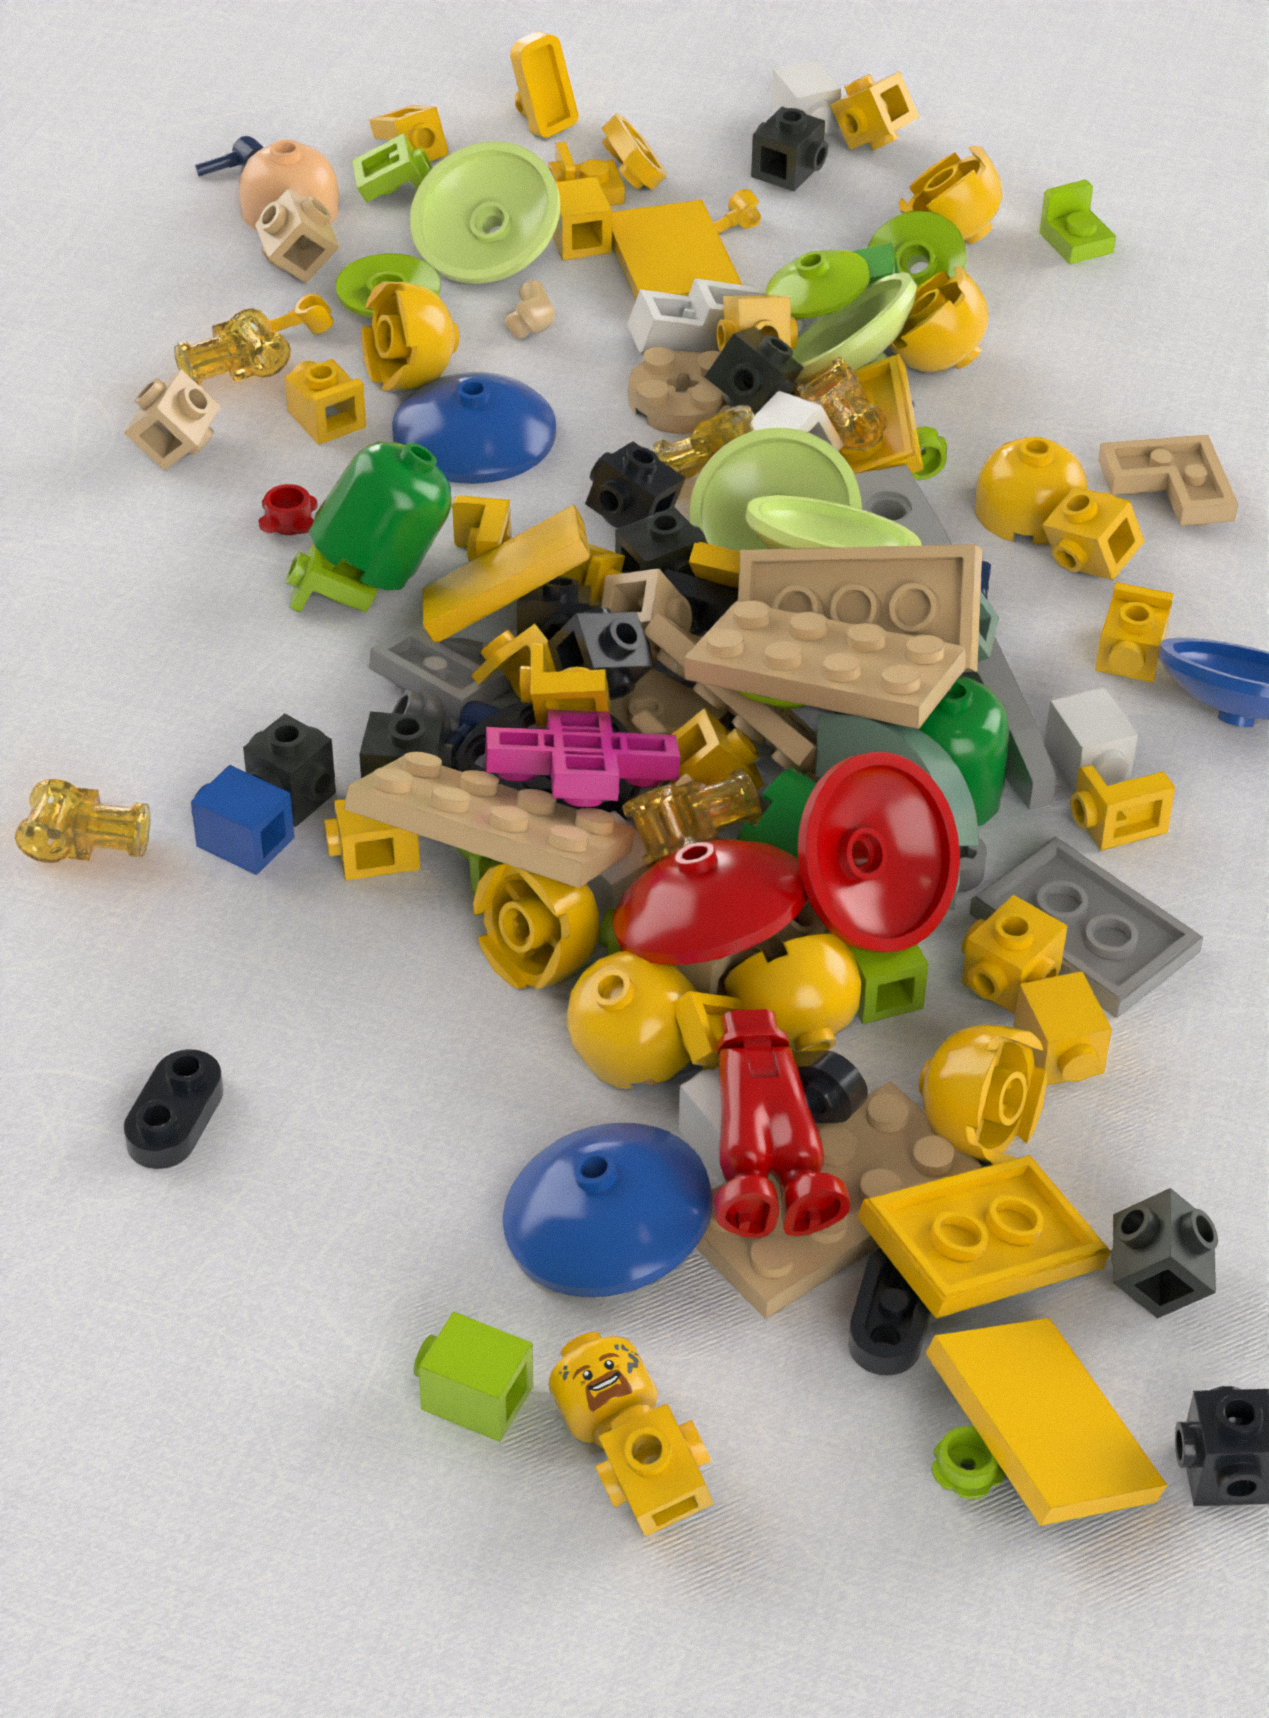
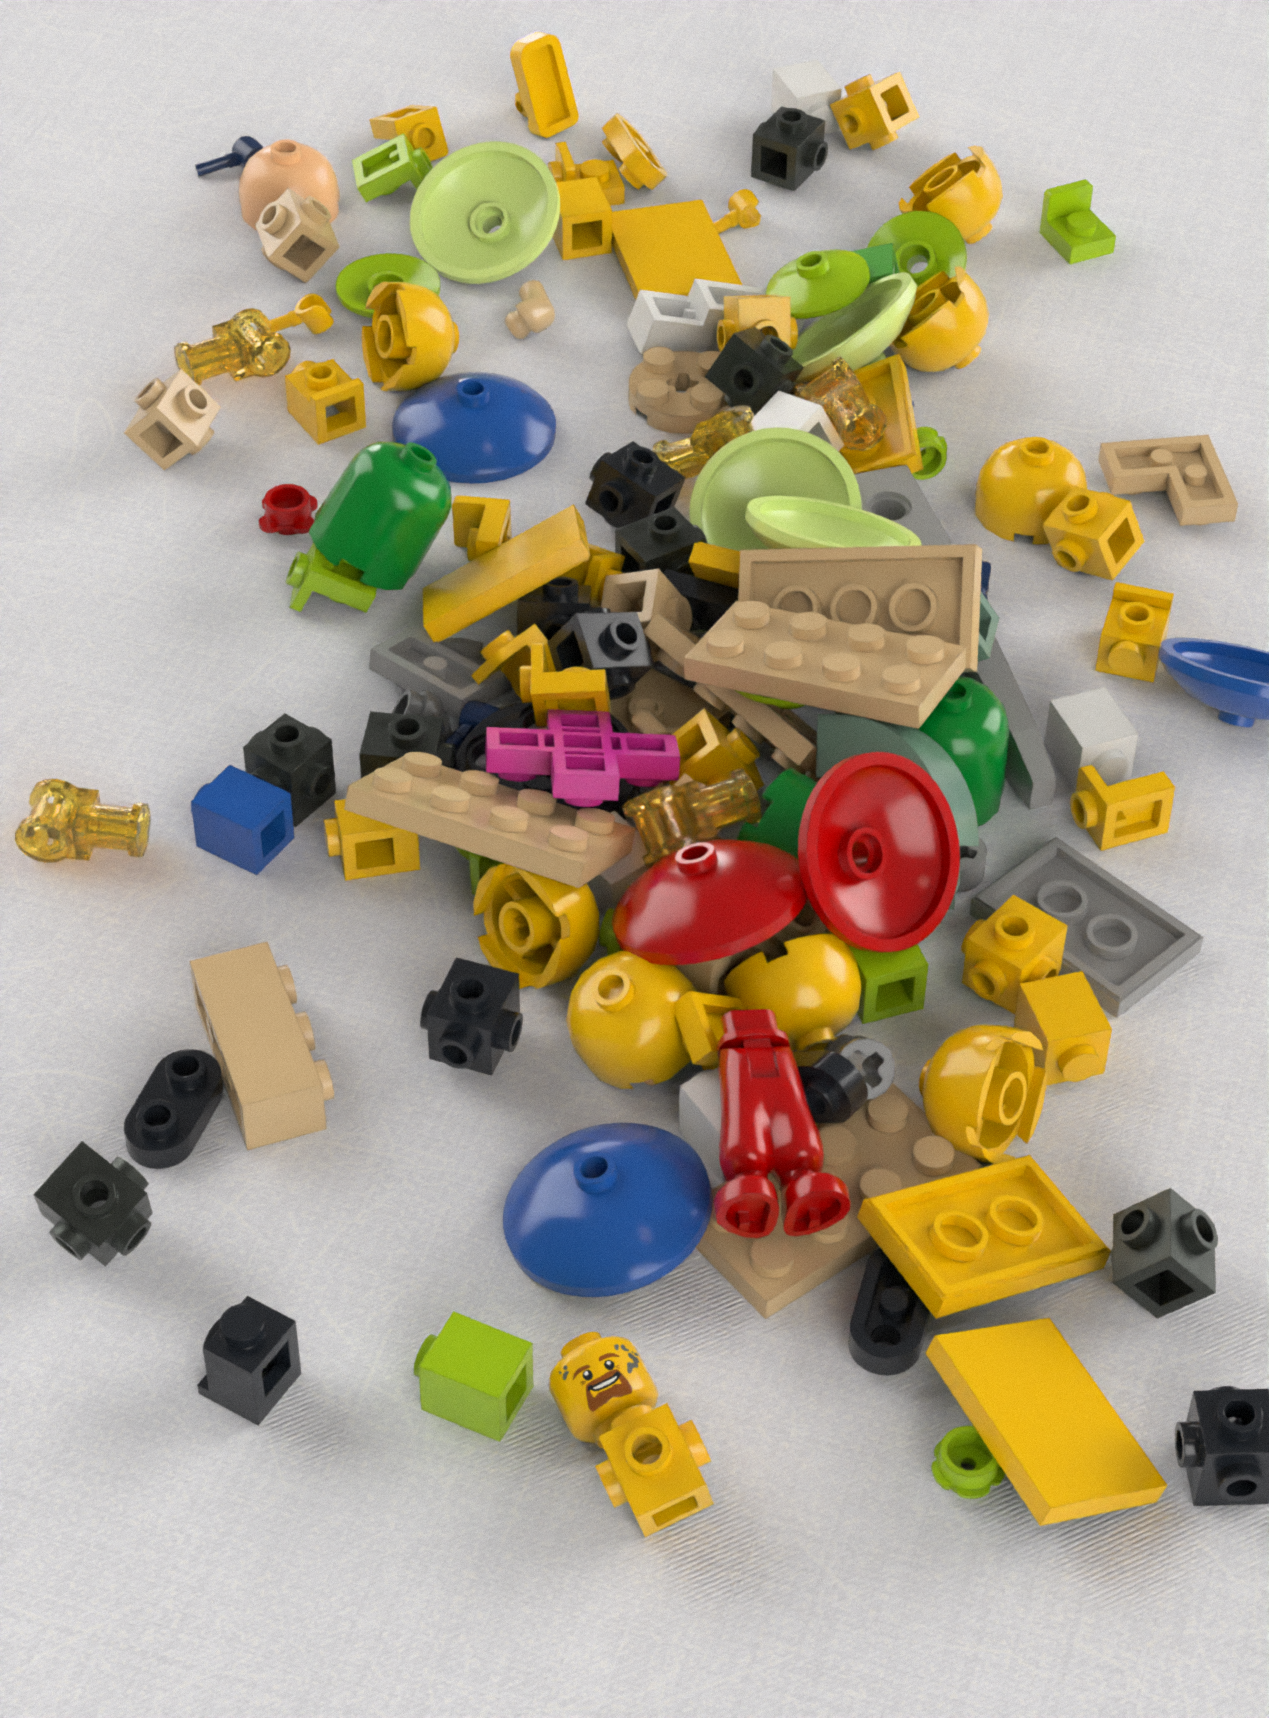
(95, 1205): none -> pearl dark grey brick
(238, 1350): none -> black brick
(261, 1045): none -> tan brick
(473, 1016): none -> black brick
(878, 1064): none -> bush

